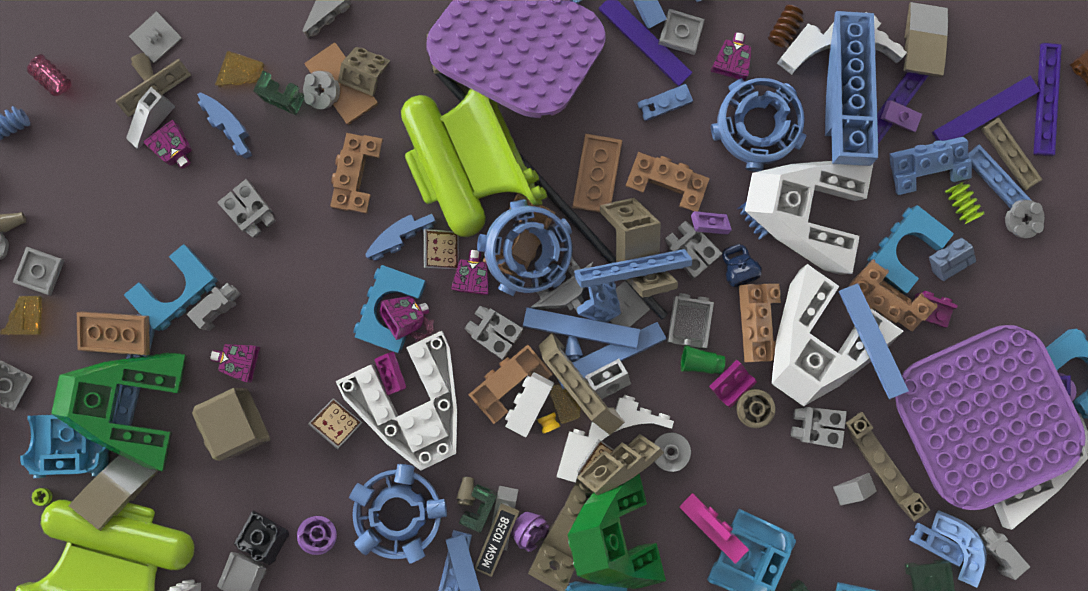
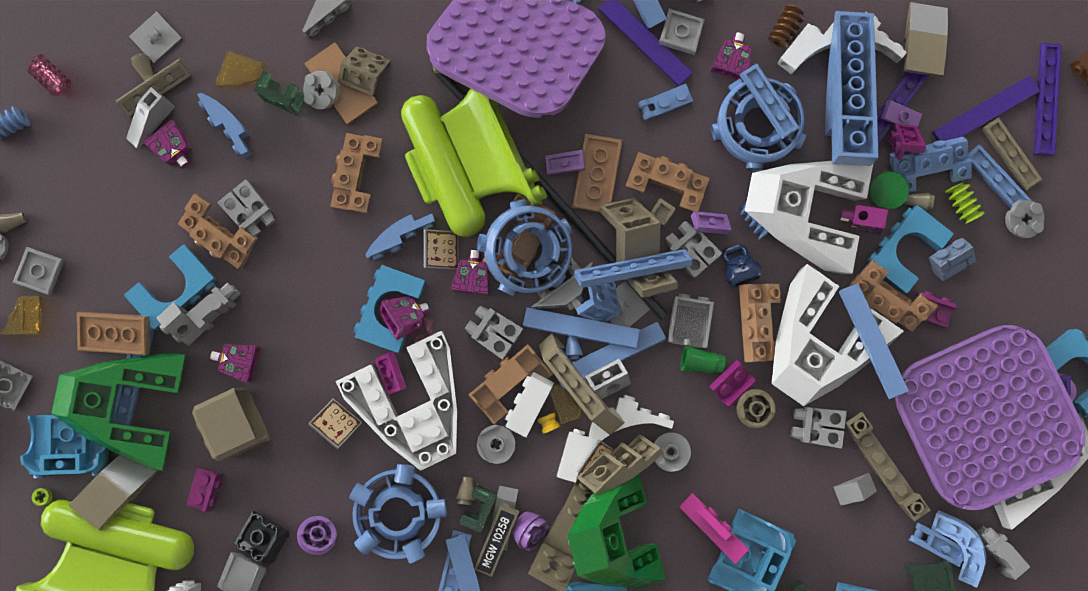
(176, 321): none -> light grey brick
(204, 489): none -> magenta bracket
(214, 236): none -> medium nougat bracket
(501, 434): none -> light grey plate
(565, 162): none -> medium lavender plate
(662, 211): none -> dark tan bracket
(769, 101): none -> medium blue tile
(874, 218): none -> magenta torso
(889, 189): none -> green tile
(907, 139): none -> magenta bracket
(923, 200): none -> dark tan cone

